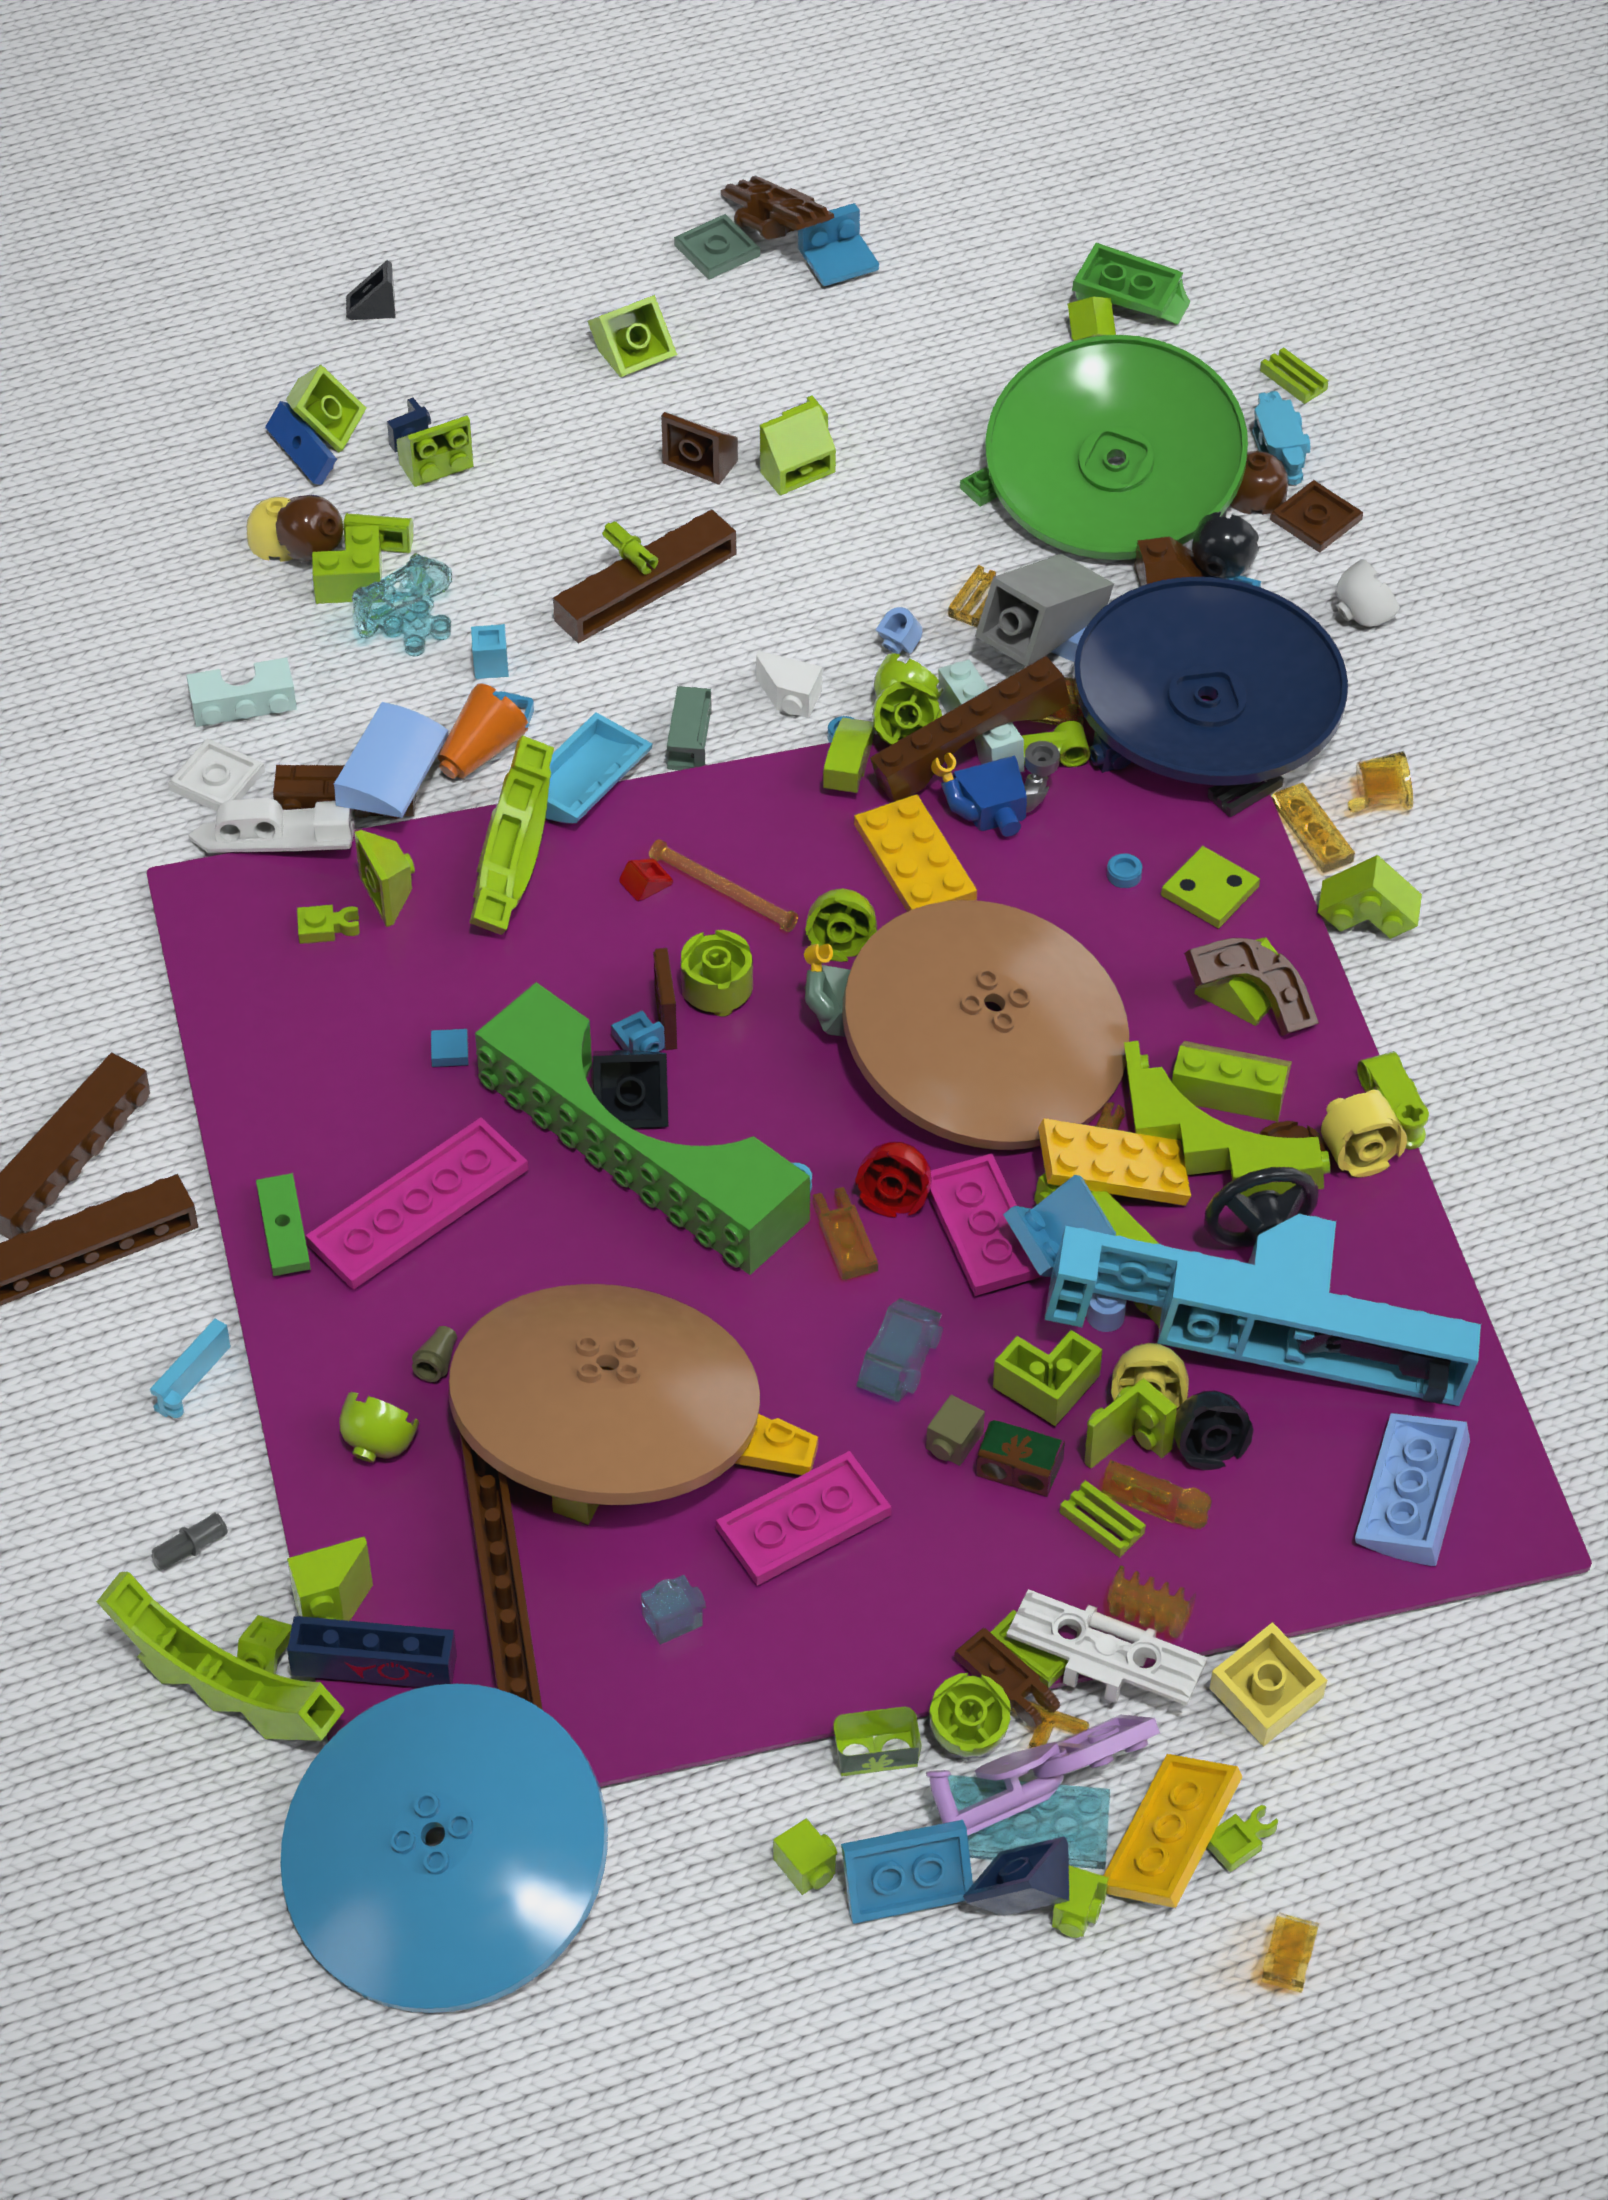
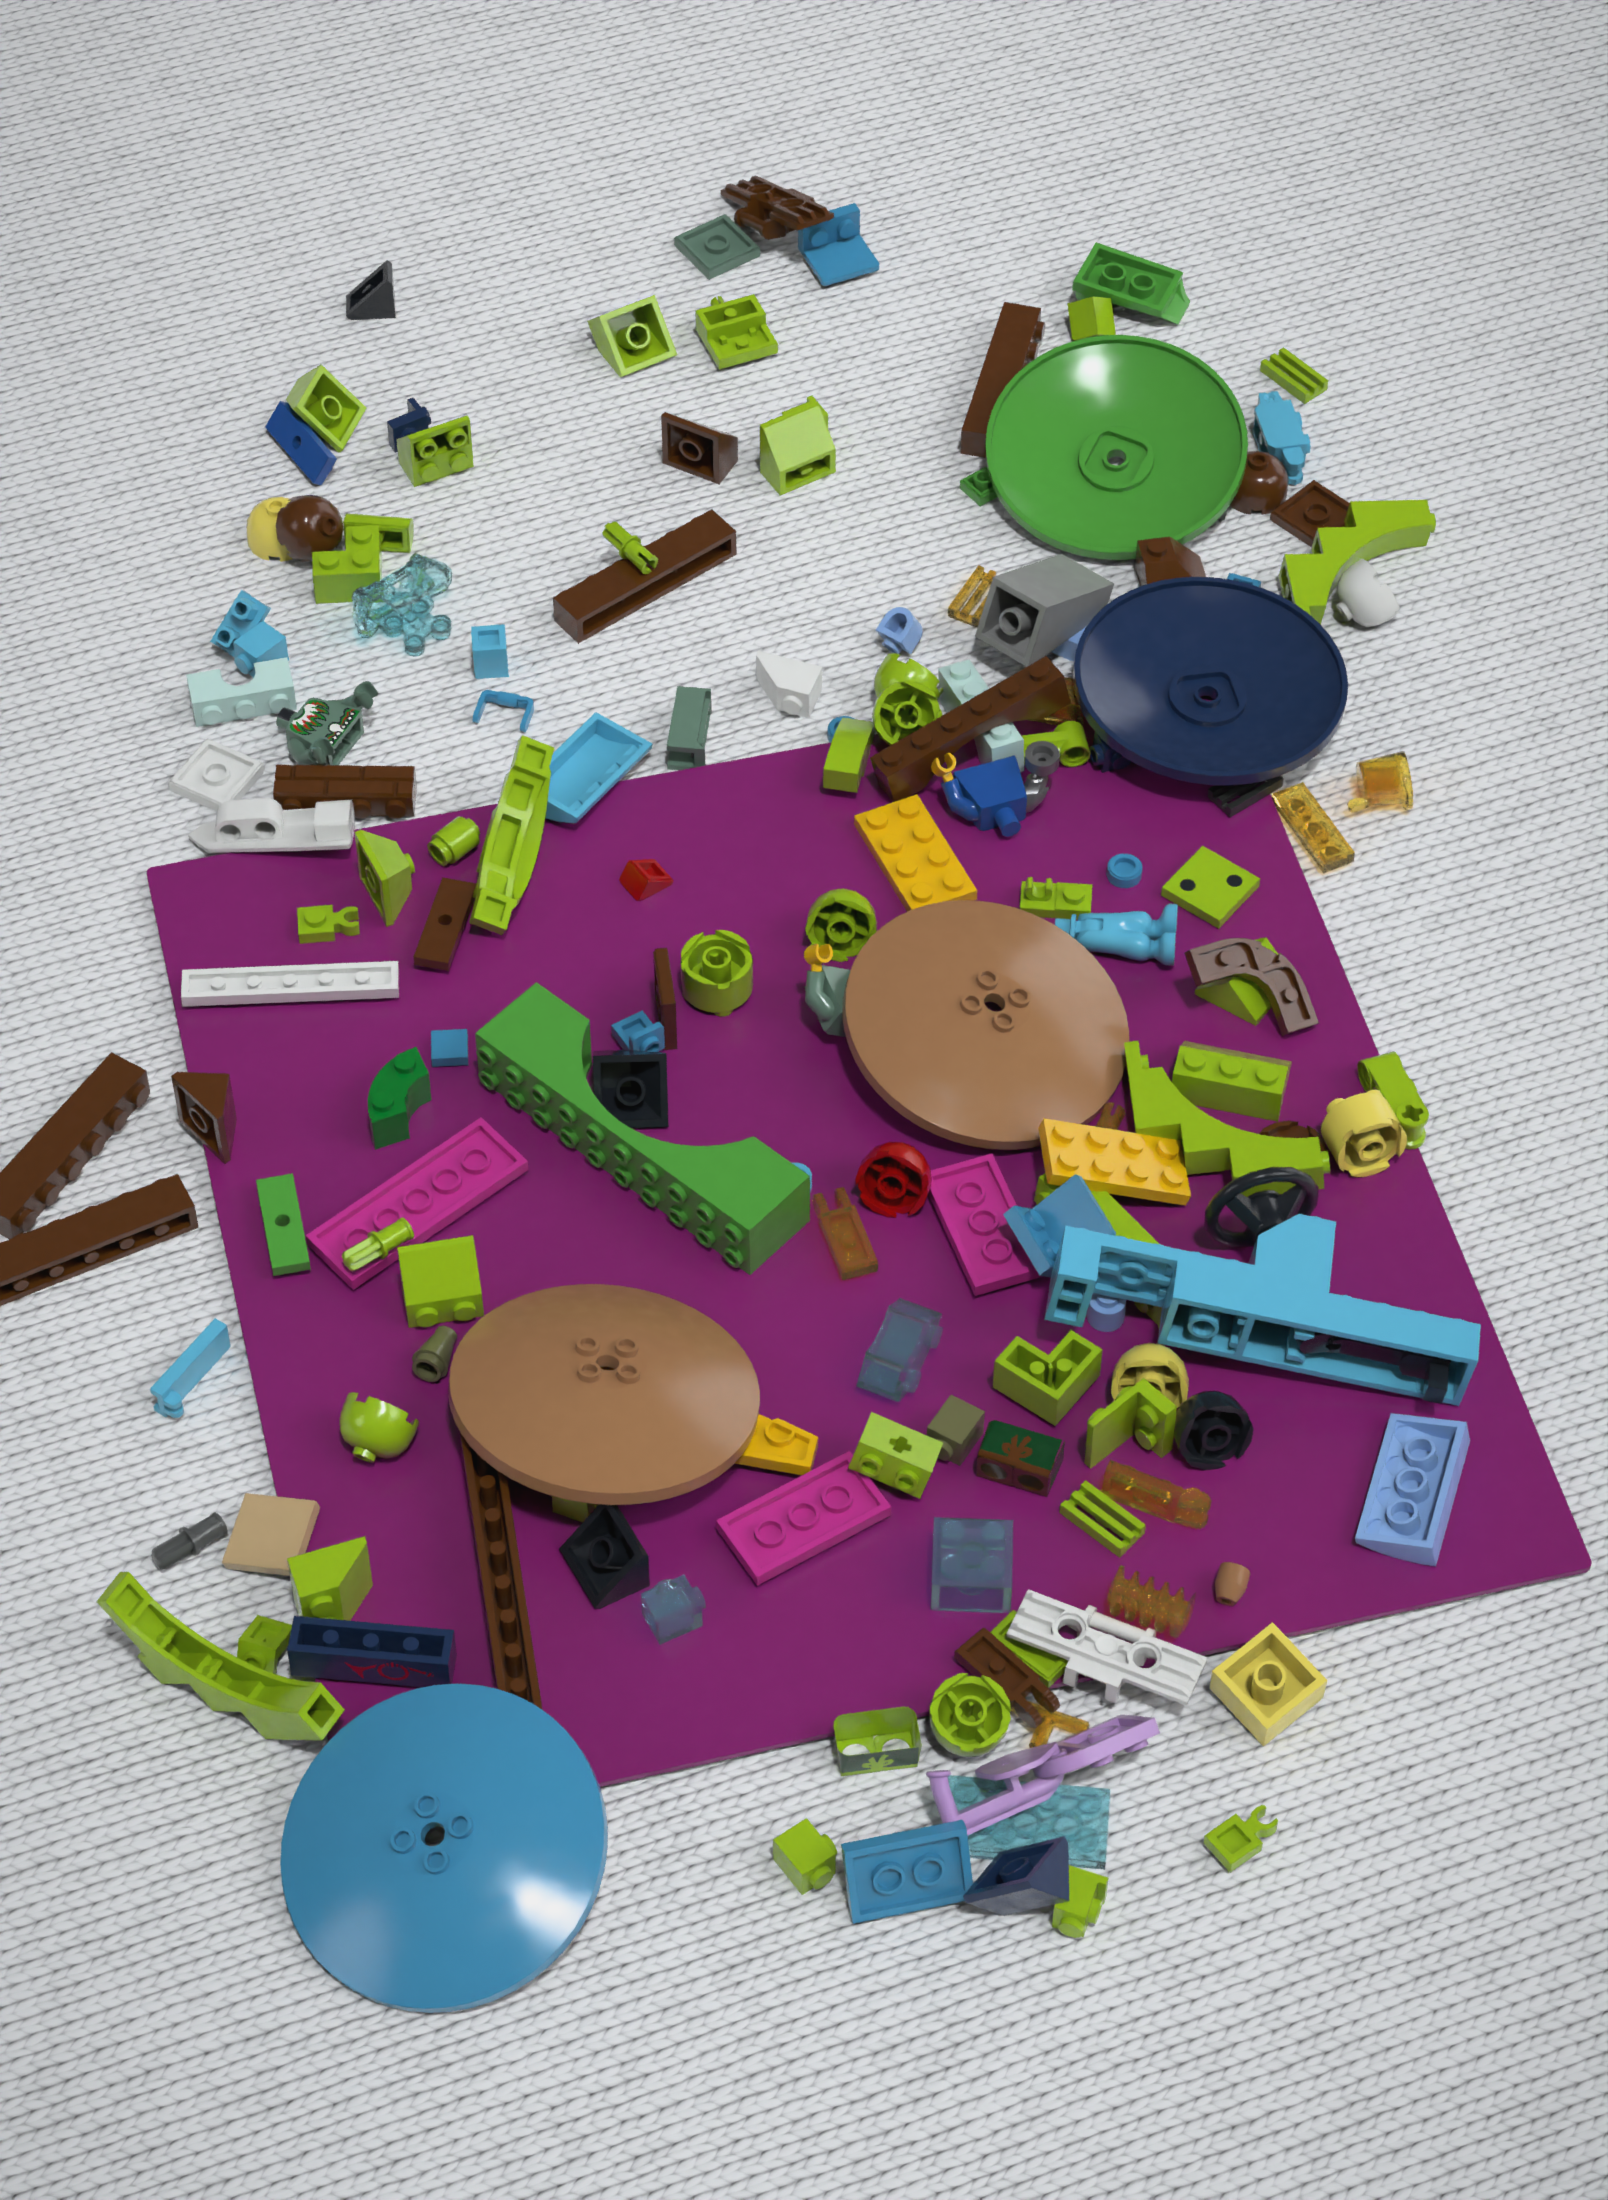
(207, 1109): none -> reddish brown slope
(241, 617): none -> medium azure hips
(259, 645): none -> medium azure brick
(269, 1533): none -> tan tile
(290, 983): none -> white plate
(326, 728): none -> sand green torso
(377, 1244): none -> lime axle
(389, 761): light blue slope -> none
(395, 1096): none -> green brick
(440, 1281): none -> lime slope
(445, 924): none -> reddish brown tile
(454, 841): none -> lime brick
(480, 732): orange cone -> none
(607, 1557): none -> black slope
(735, 331): none -> lime plate
(786, 919): bar -> none
(895, 1455): none -> lime brick
(972, 1565): none -> clear light blue brick
(1008, 353): none -> reddish brown brick
(1055, 899): none -> lime plate
(1126, 933): none -> medium azure piece
(1171, 1830): yellow plate -> none
(1224, 545): black cylinder -> none
(1231, 1583): none -> medium nougat hose
(1290, 1952): clear yellow brick -> none
(1368, 532): none -> lime arch
(1372, 893): lime brick -> none

